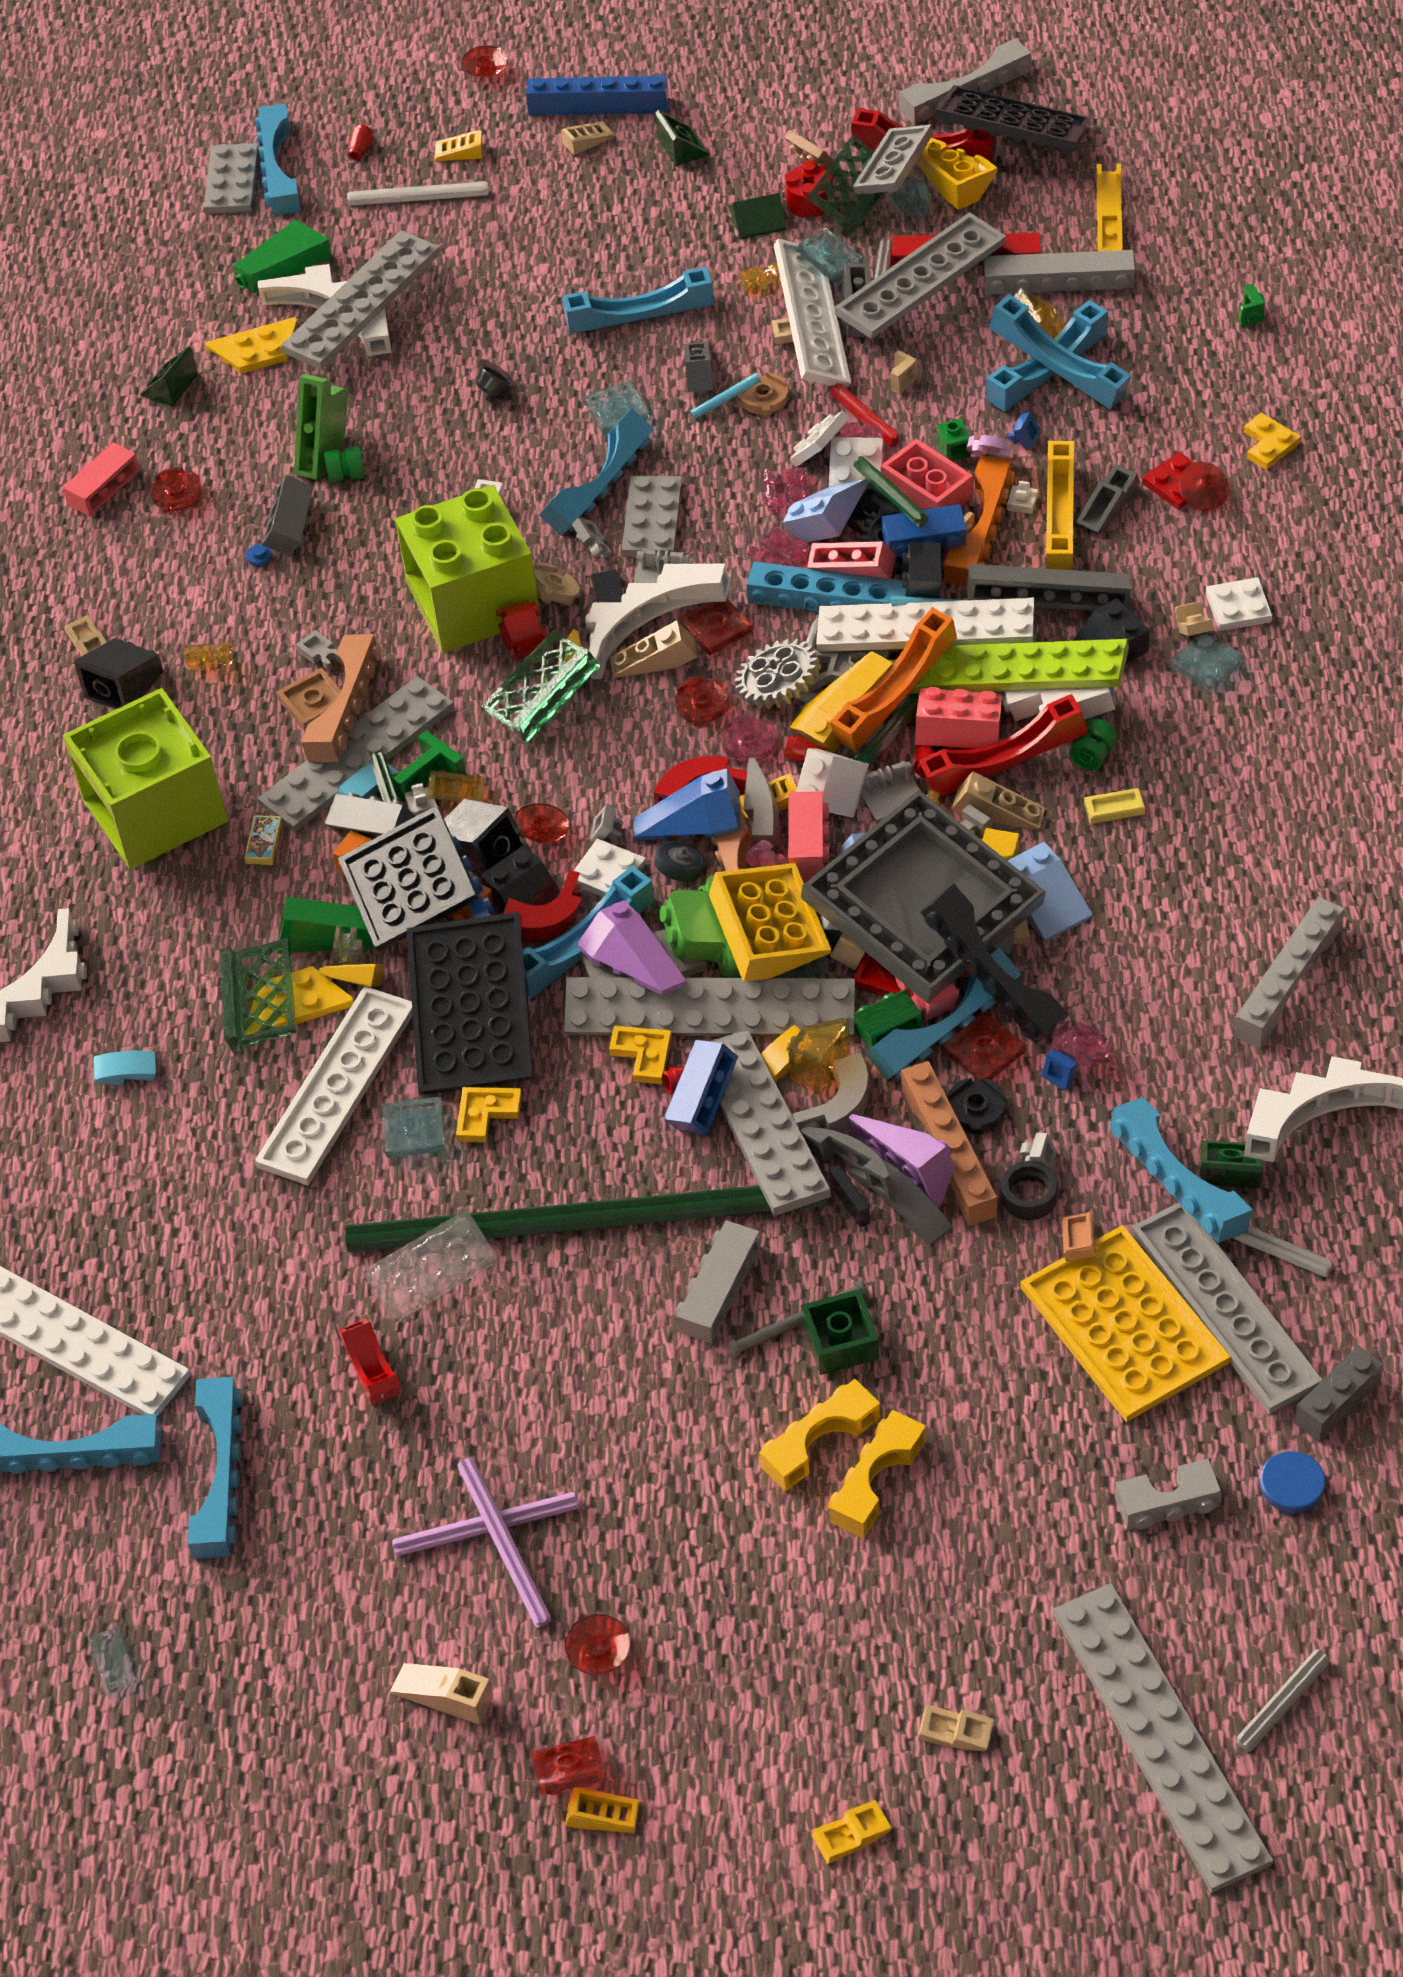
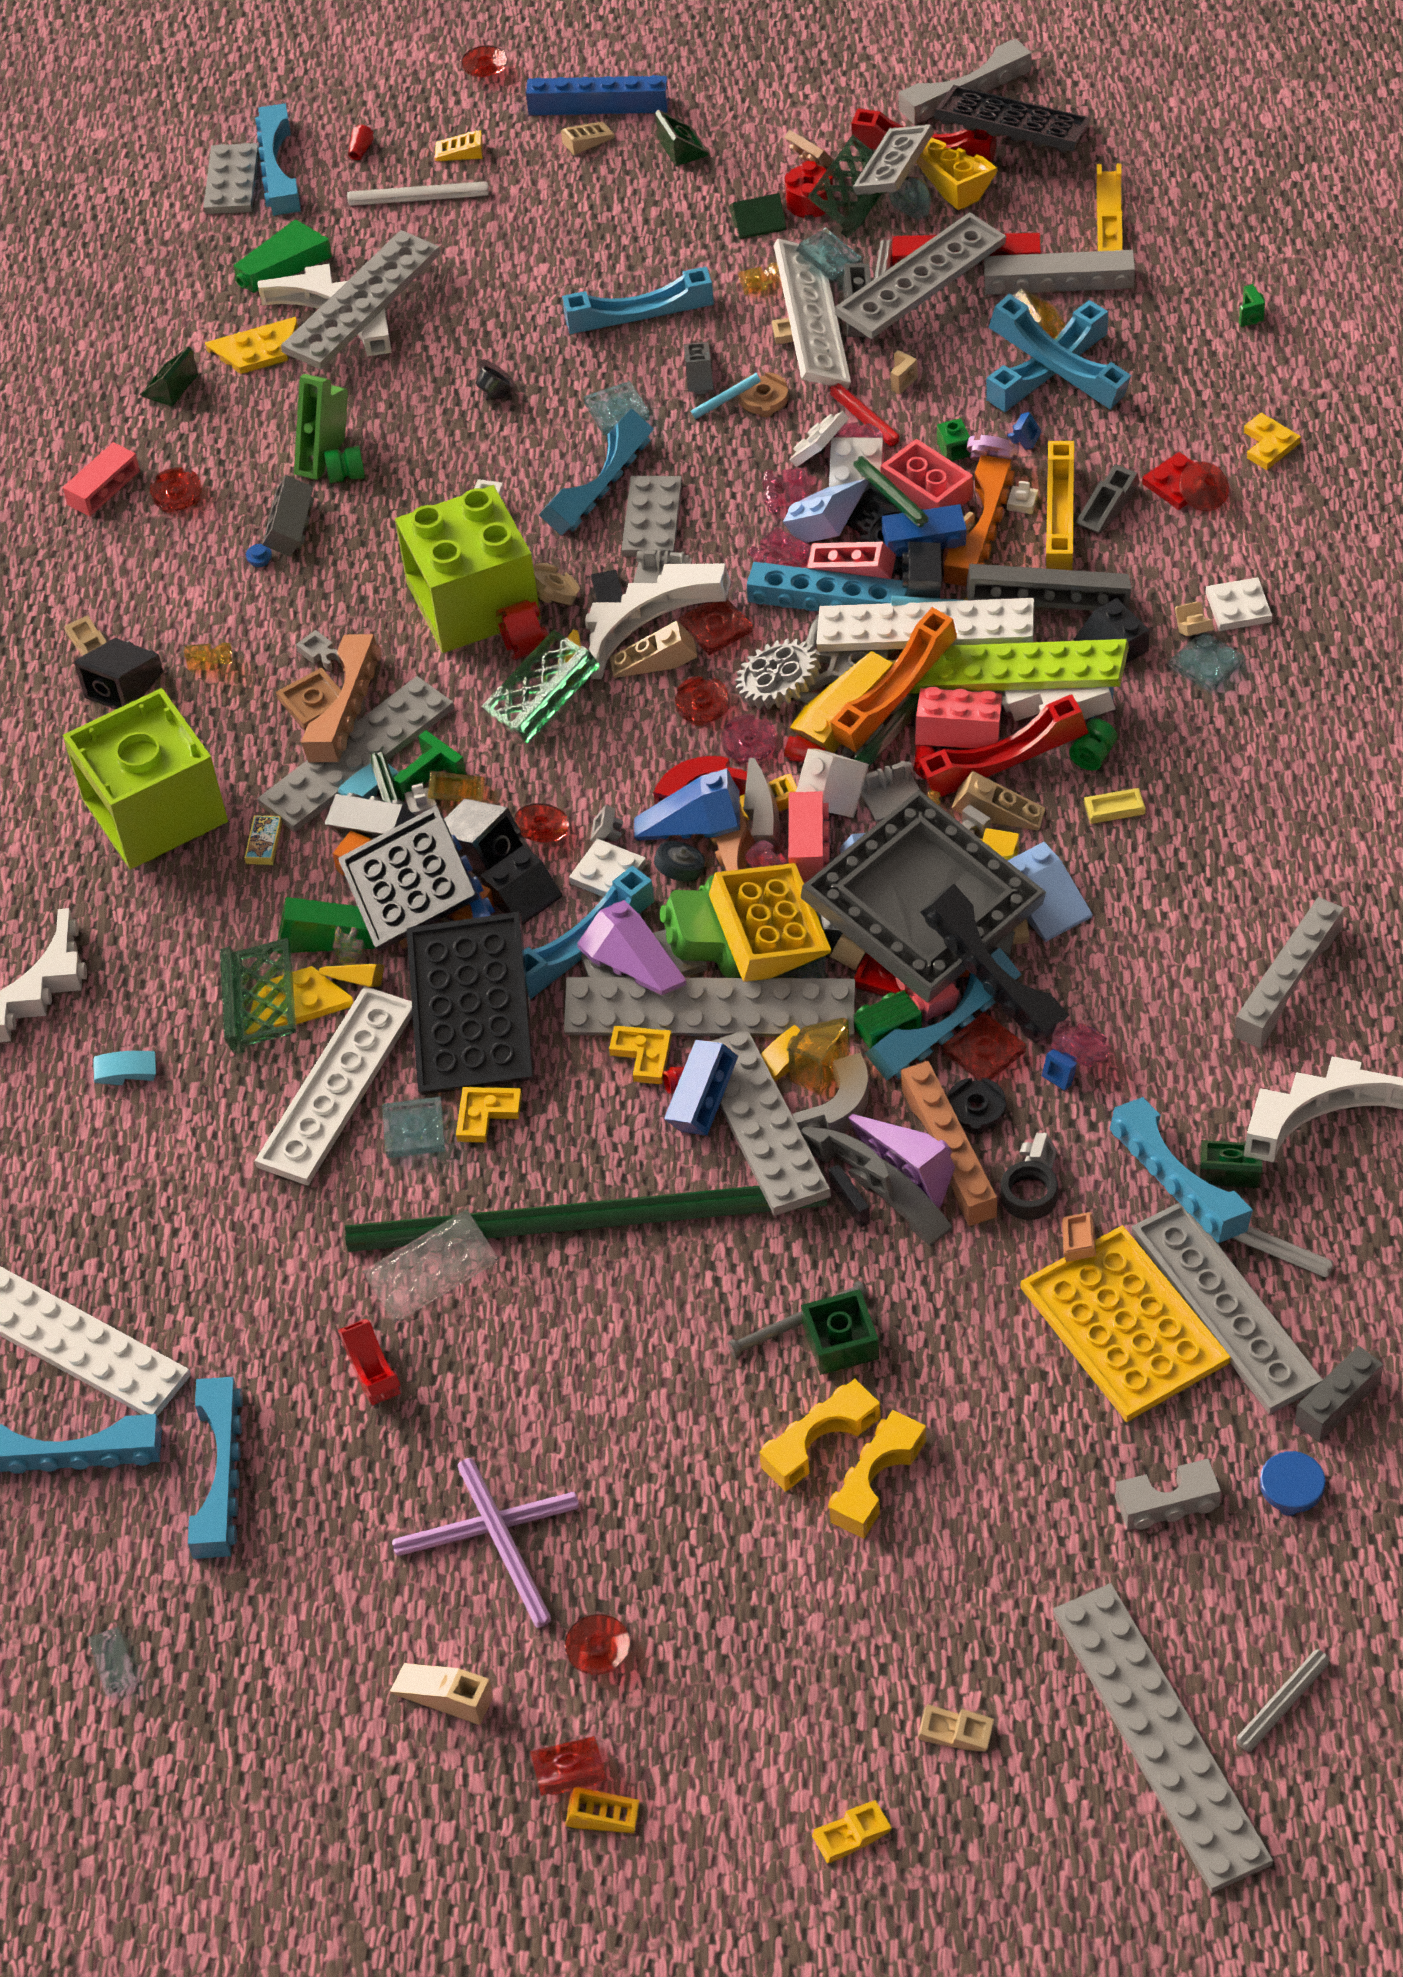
(552, 919): red arch -> none
(590, 535): light grey plate -> none
(718, 1281): light grey brick -> none

